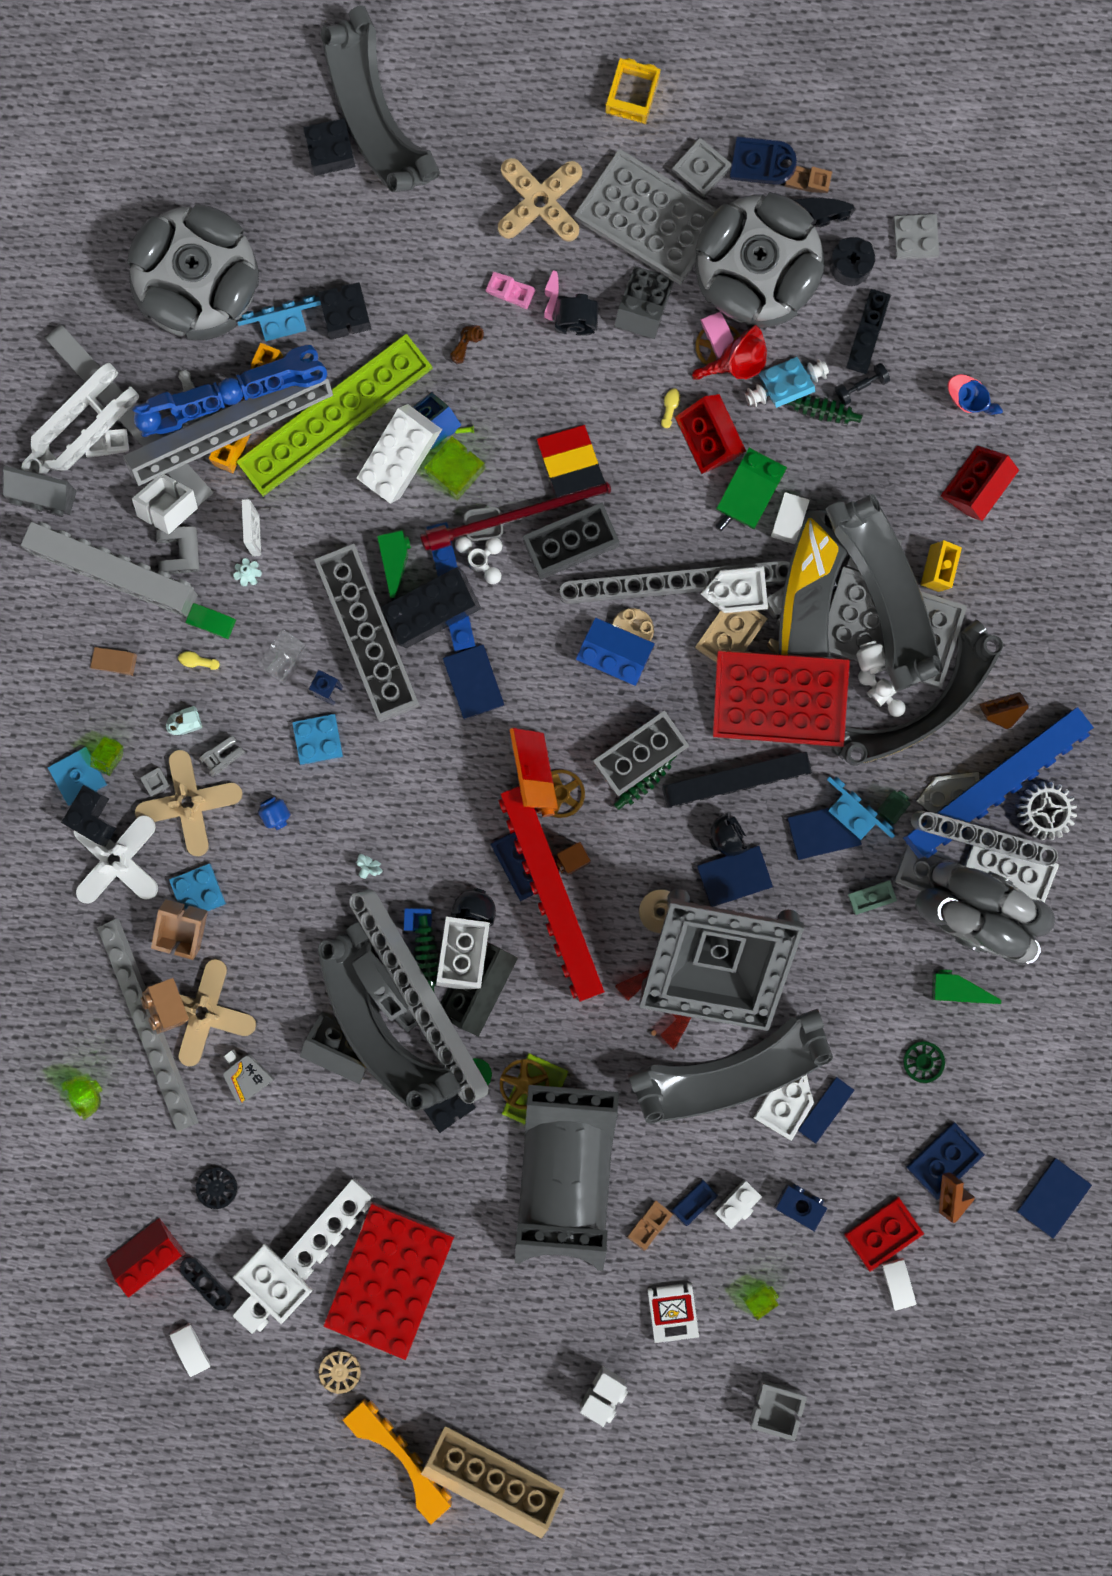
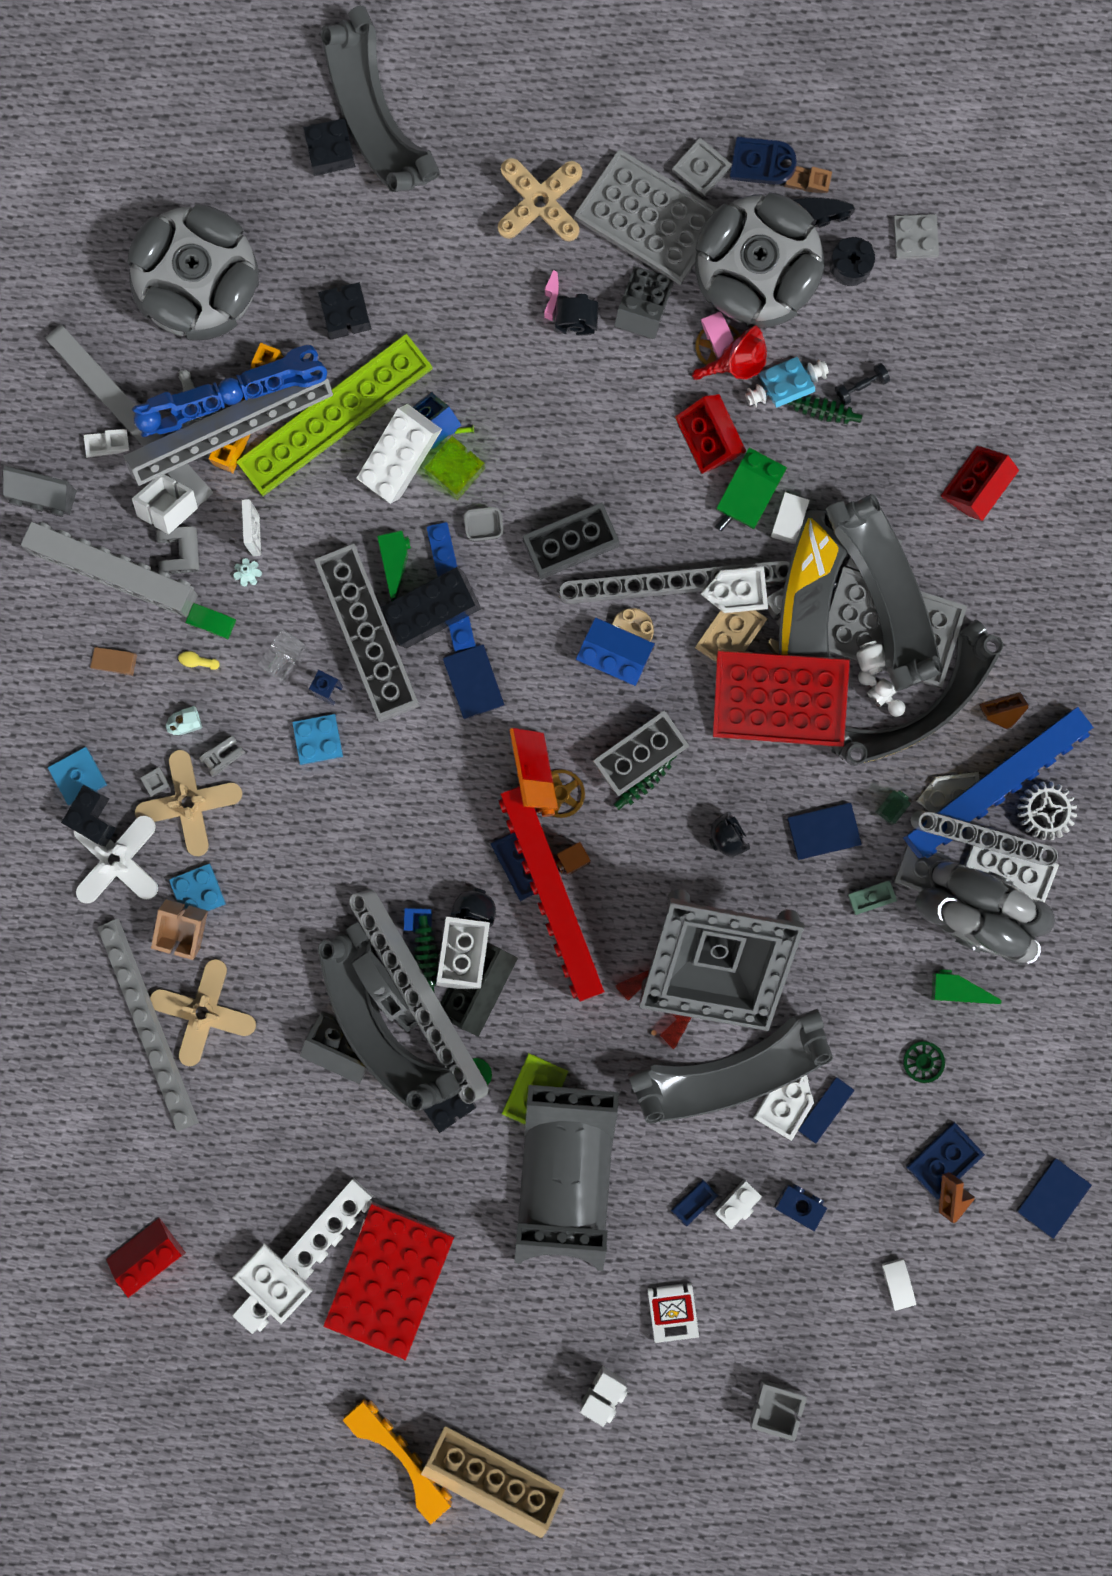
(42, 459): white piece -> none
(83, 1095): clear neon green cylinder -> none
(107, 756): clear neon green brick -> none
(164, 1006): medium nougat piece -> none
(189, 1350): white slope -> none
(196, 1284): black beam -> none
(216, 1188): black wheel -> none
(245, 1076): light grey torso -> none
(274, 813): blue head -> none
(281, 320): dark azure bracket -> none
(339, 1372): tan wheel -> none
(368, 866): light aqua plant -> none
(473, 334): reddish brown piece -> none
(492, 546): white piece -> none
(510, 290): bright pink slope -> none
(522, 1082): pearl gold wheel -> none
(572, 473): flag -> none
(629, 110): yellow window -> none
(648, 908): tan dish -> none
(649, 1225): medium nougat slope -> none
(671, 402): light yellow piece -> none
(735, 876): dark blue tile -> none
(736, 779): black beam -> none
(761, 1301): clear neon green brick -> none
(853, 814): dark azure bracket -> none
(868, 331): black slope -> none
(884, 1234): red tile -> none
(941, 566): yellow brick -> none
(971, 395): blue hair -> none

